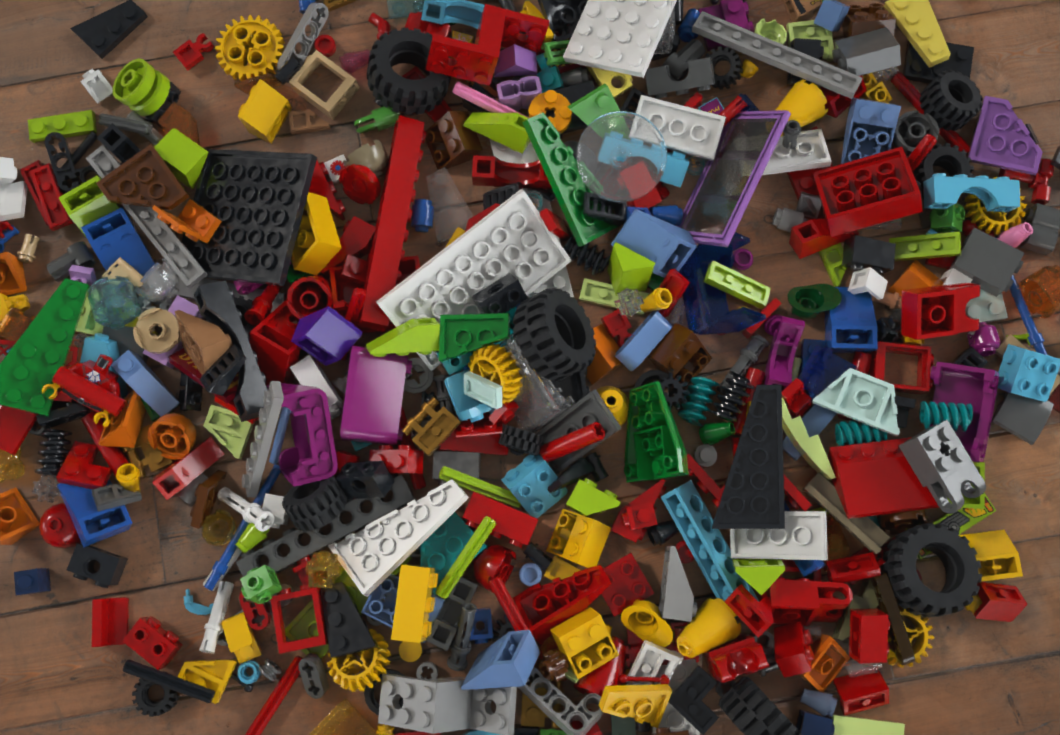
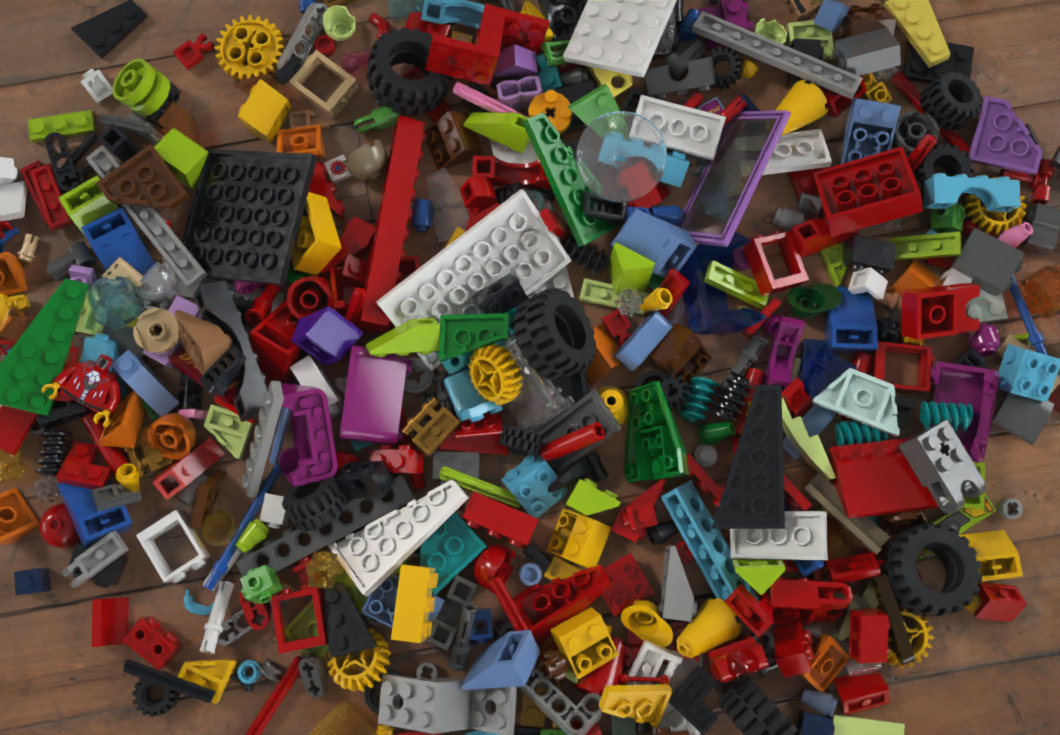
(89, 391): red piece -> none
(96, 558): none -> light grey hinge
(147, 539): none -> white window
(193, 220): orange bracket -> none
(194, 414): none -> bright pink tile
(241, 638): yellow slope -> none
(245, 508): white pin -> none
(302, 140): none -> orange slope
(338, 23): none -> yellowish green hair
(360, 184): red tile -> none
(410, 651): yellow tile -> none
(465, 557): lime axle -> none
(478, 195): none -> red brick
(483, 390): light aqua tile -> none
(504, 414): red plate -> none
(761, 269): none -> red window
(791, 133): dark grey pin -> none
(1002, 508): none -> light grey bush

